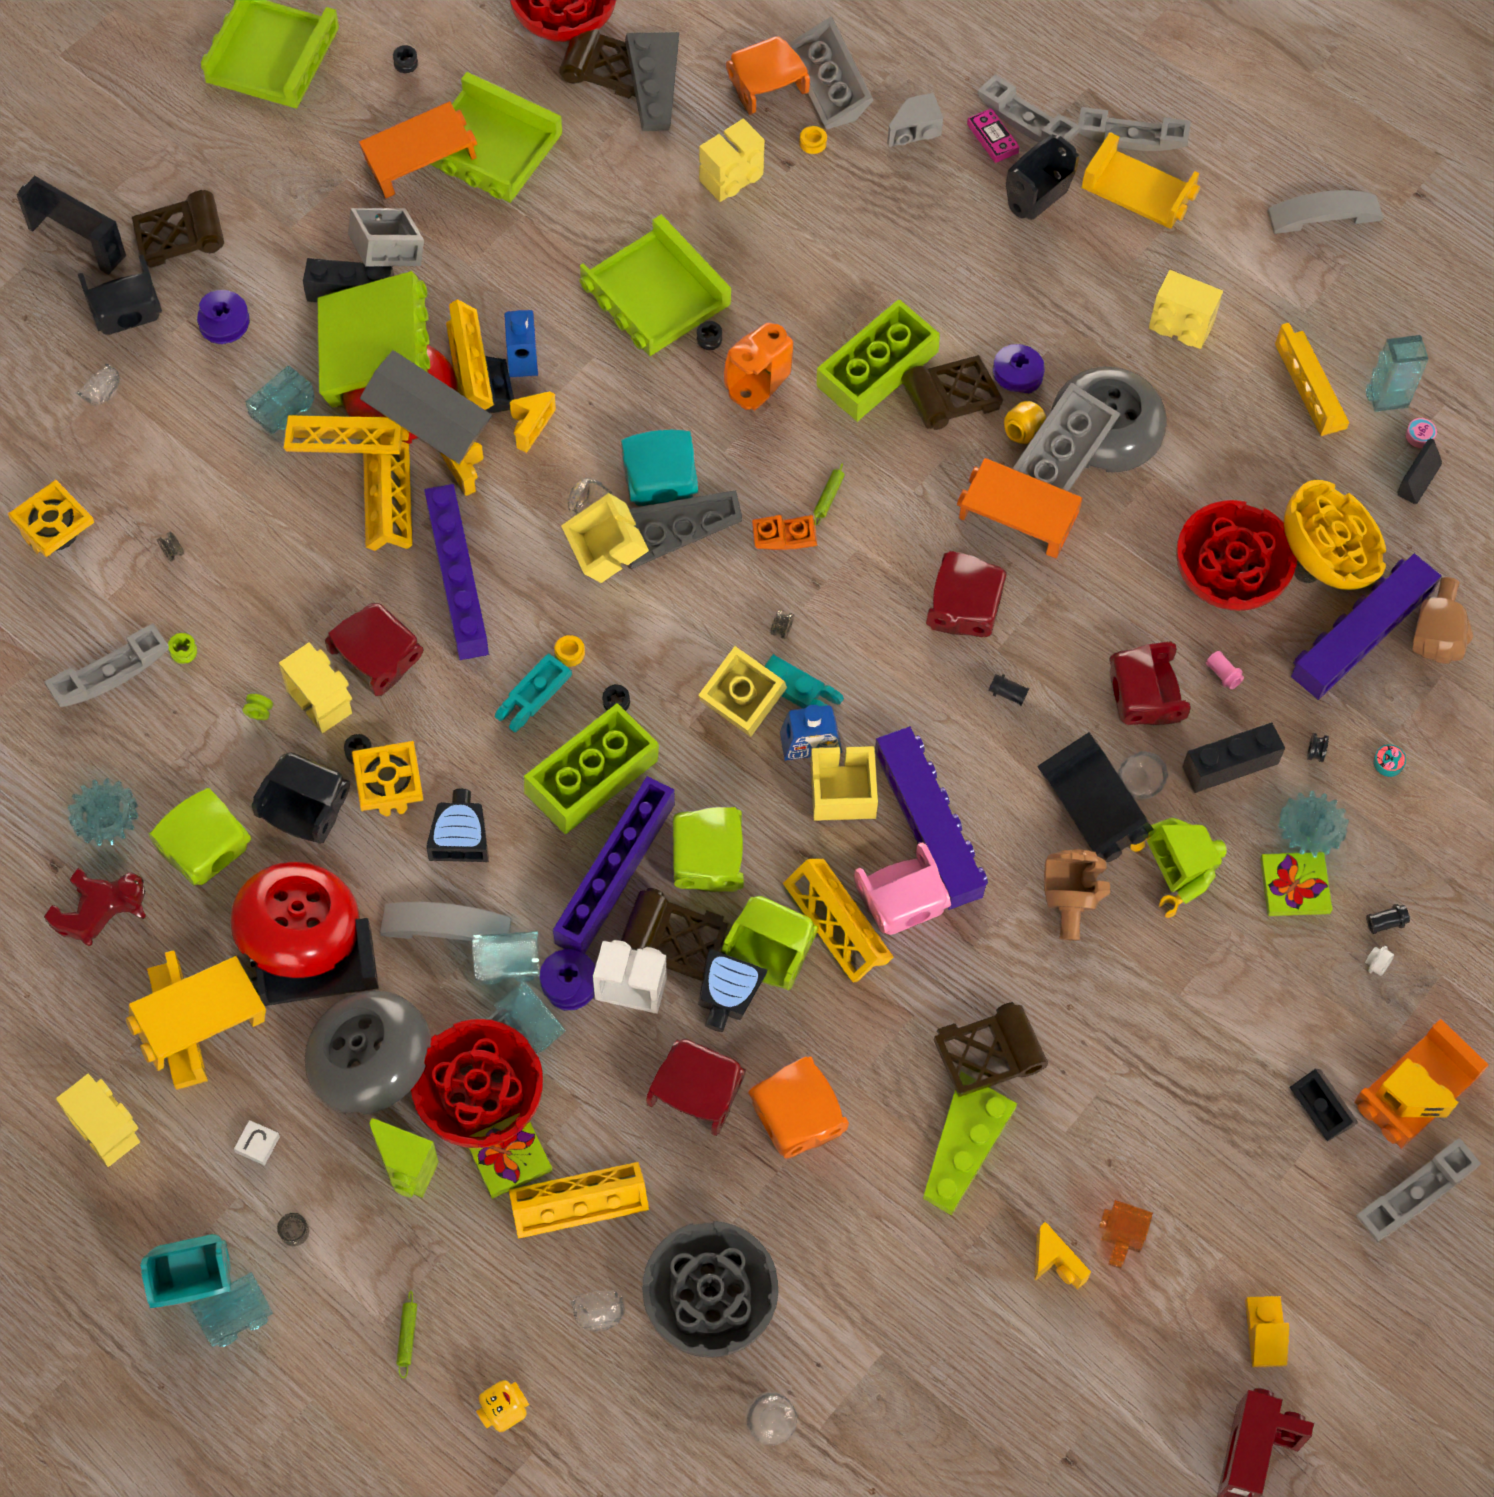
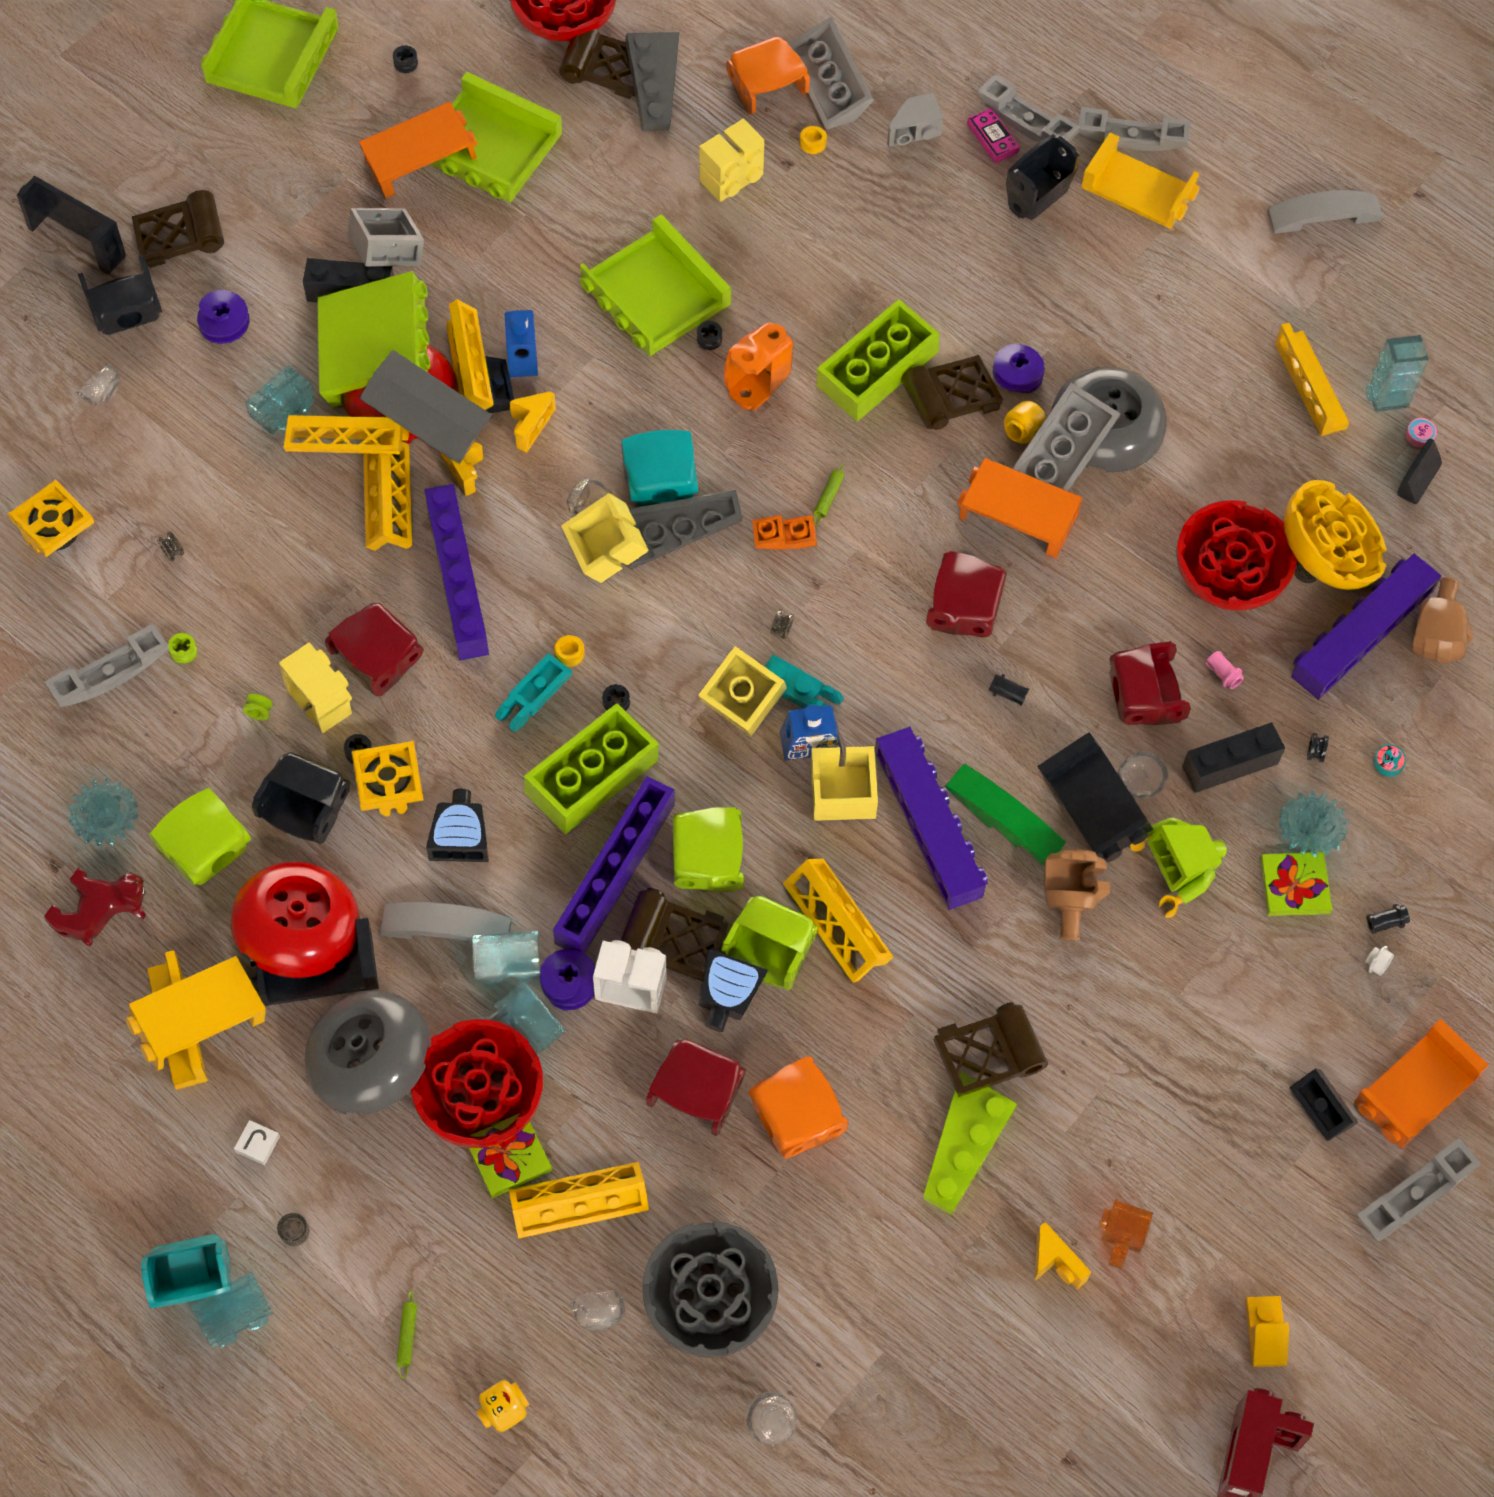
(99, 1118): light yellow piece -> none
(406, 1157): lime slope -> none
(904, 892): bright pink piece -> none
(1004, 812): none -> green slope
(1185, 309): light yellow piece -> none
(1415, 1094): yellow slope -> none

